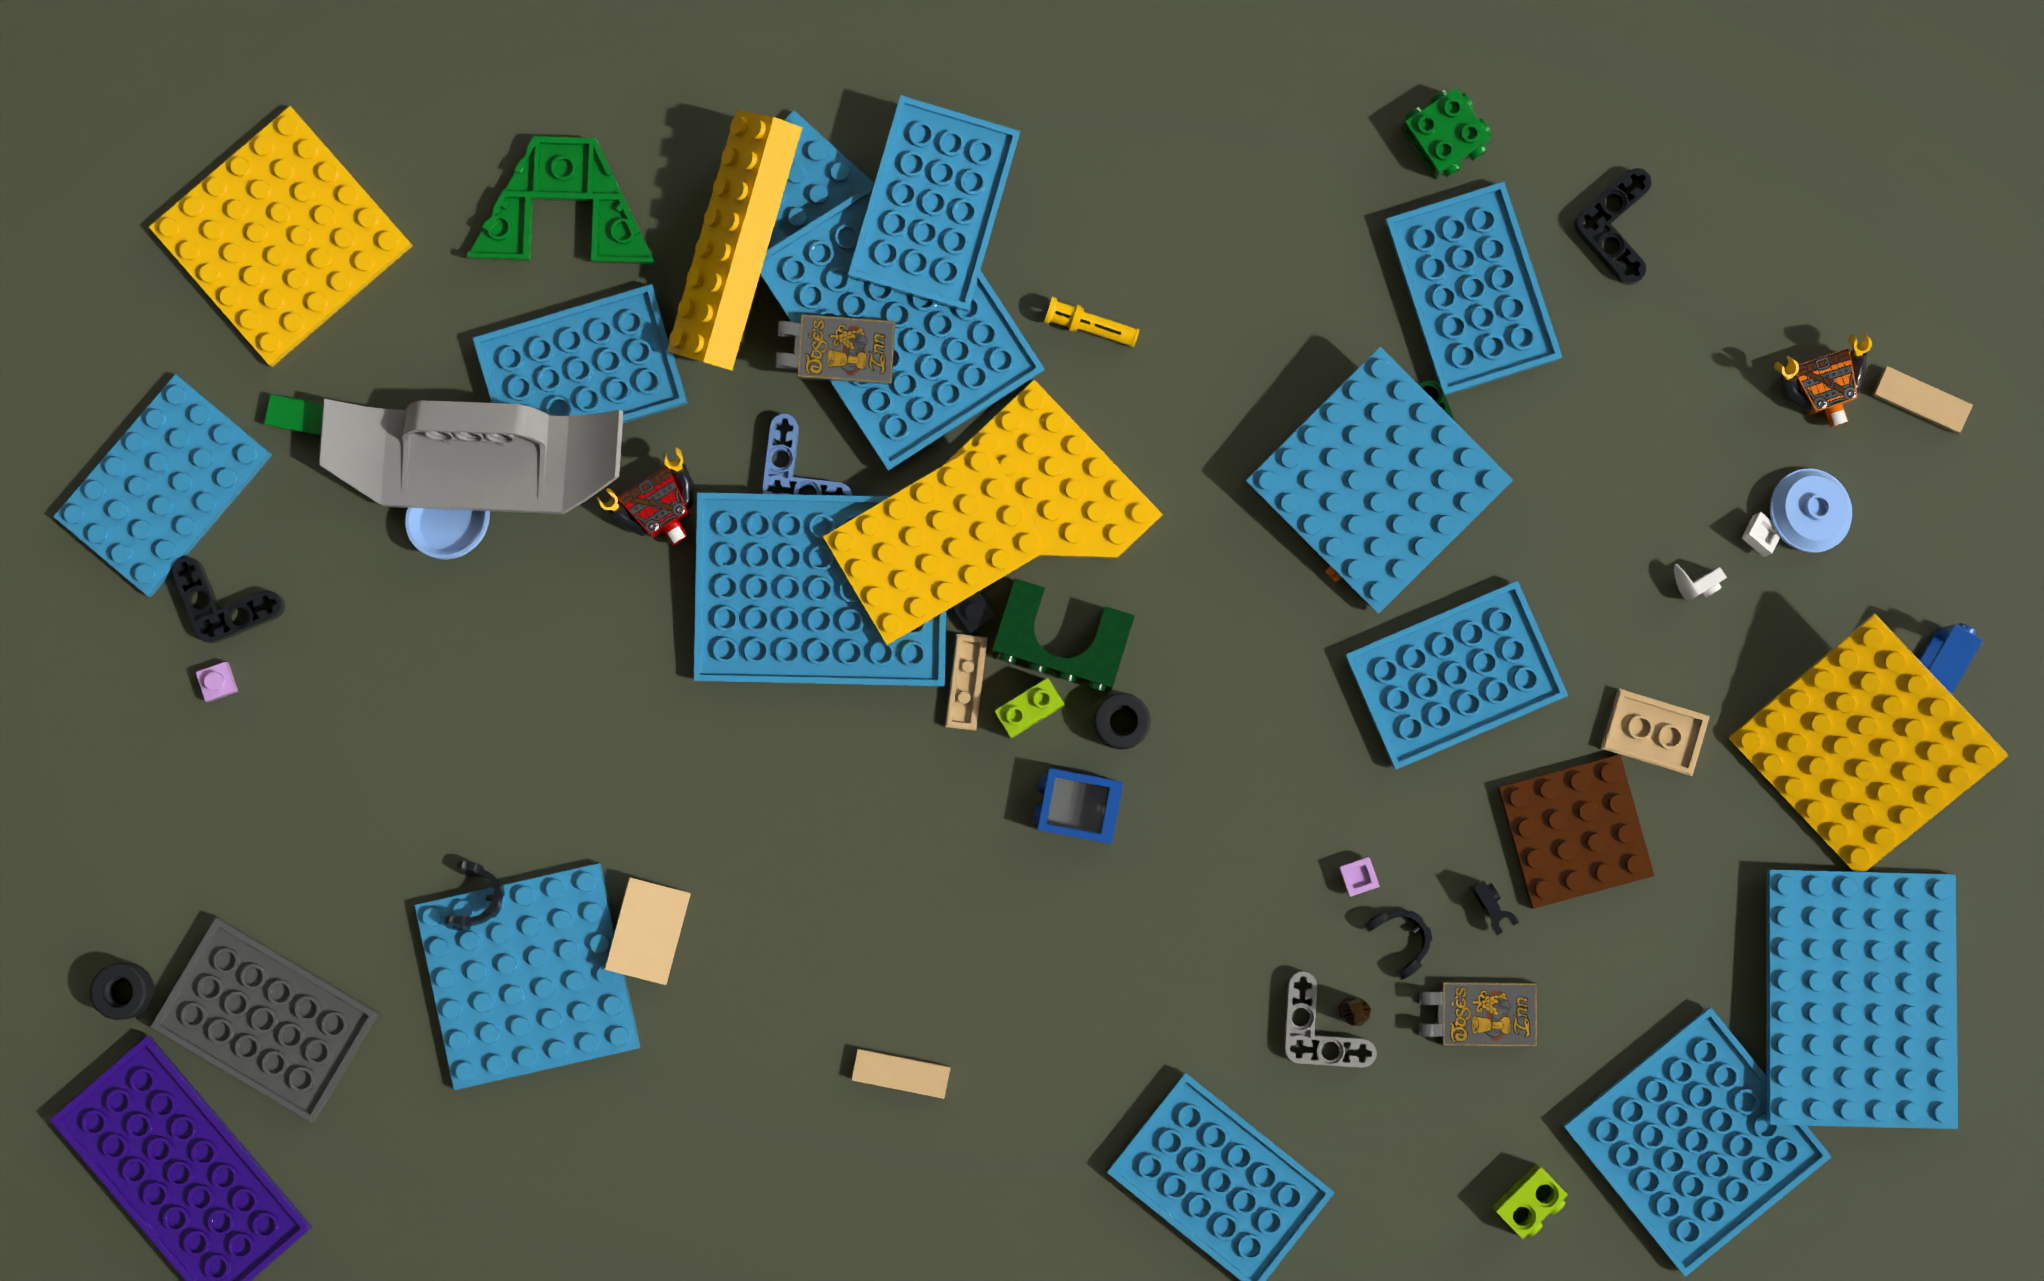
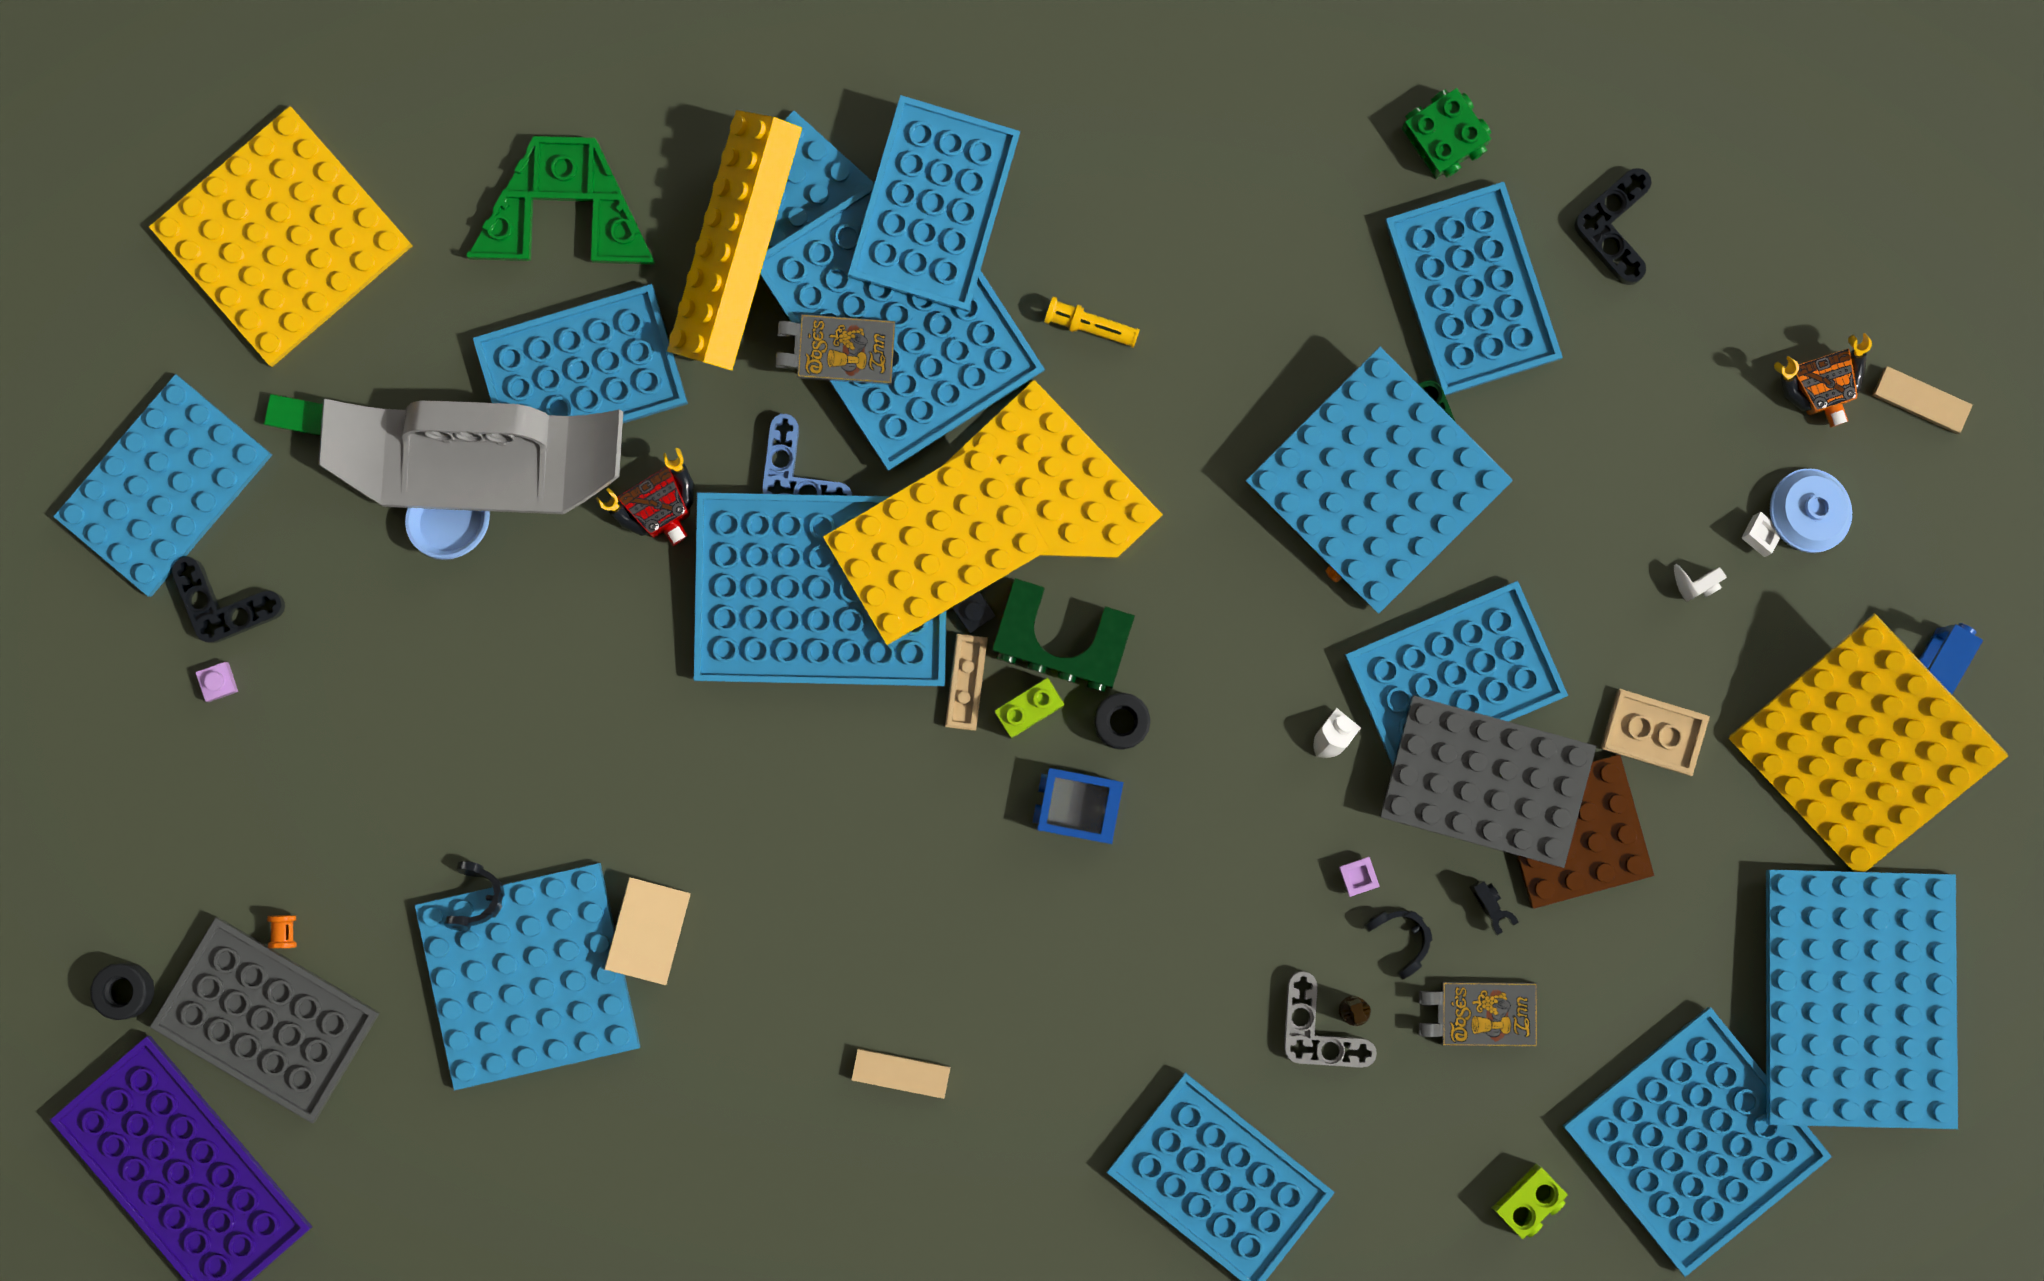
(282, 931): none -> orange bush
(1334, 735): none -> white plate
(1488, 781): none -> dark grey plate

